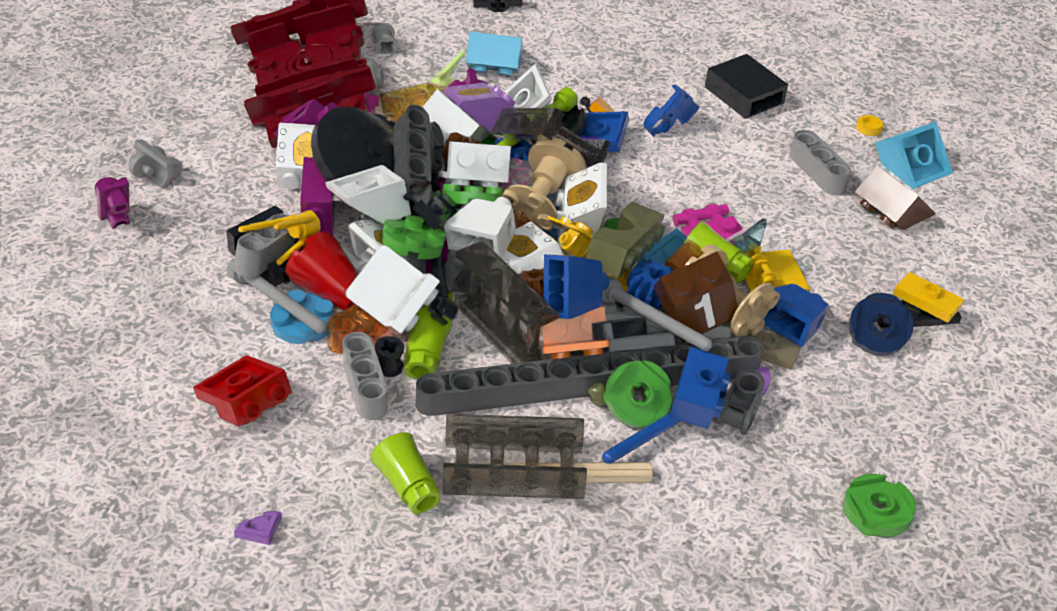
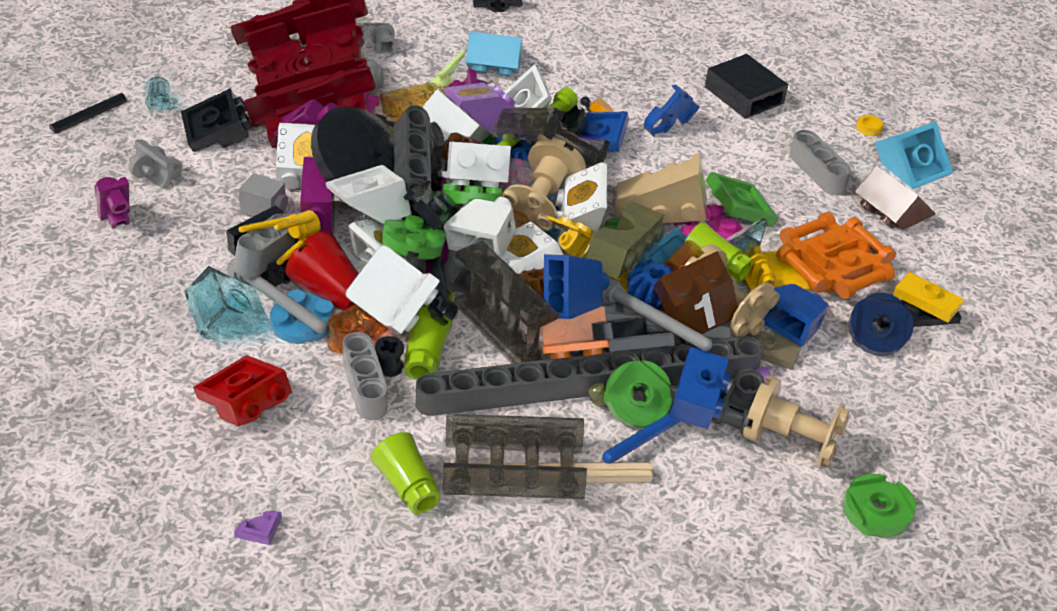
(88, 113): none -> black bar
(157, 94): none -> clear light blue bush
(216, 119): none -> black plate
(225, 307): none -> clear light blue slope
(261, 194): none -> light grey brick
(674, 191): none -> tan wedge
(740, 199): none -> bright green plate
(784, 417): none -> tan piece
(838, 257): none -> orange brick

